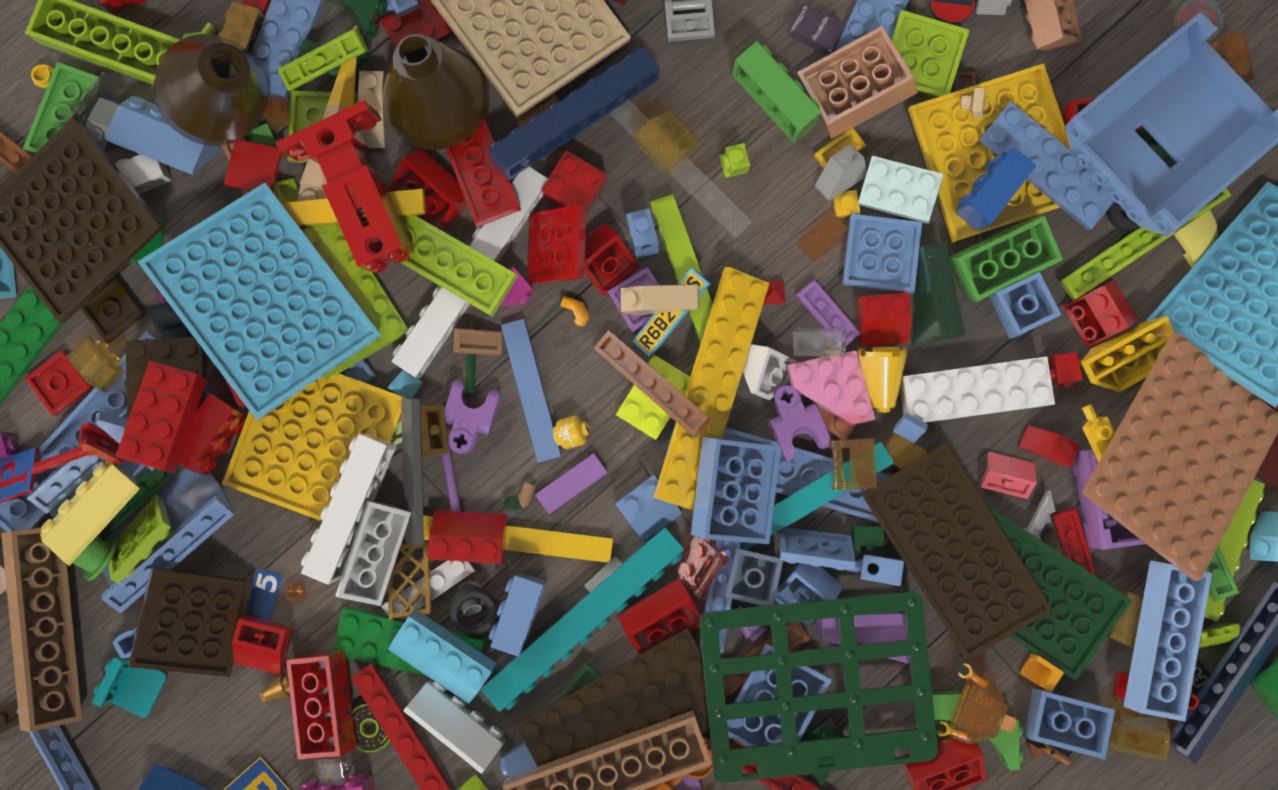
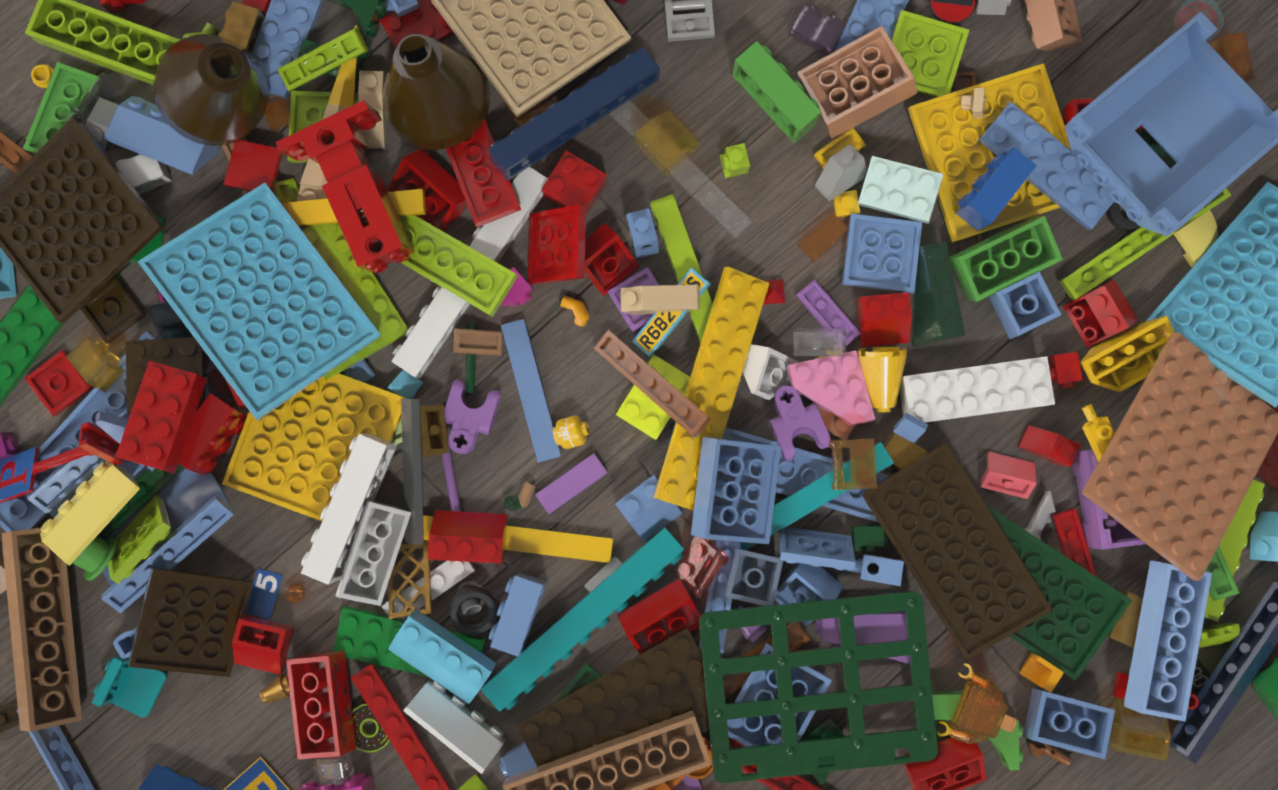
(263, 135): bright green tile -> none

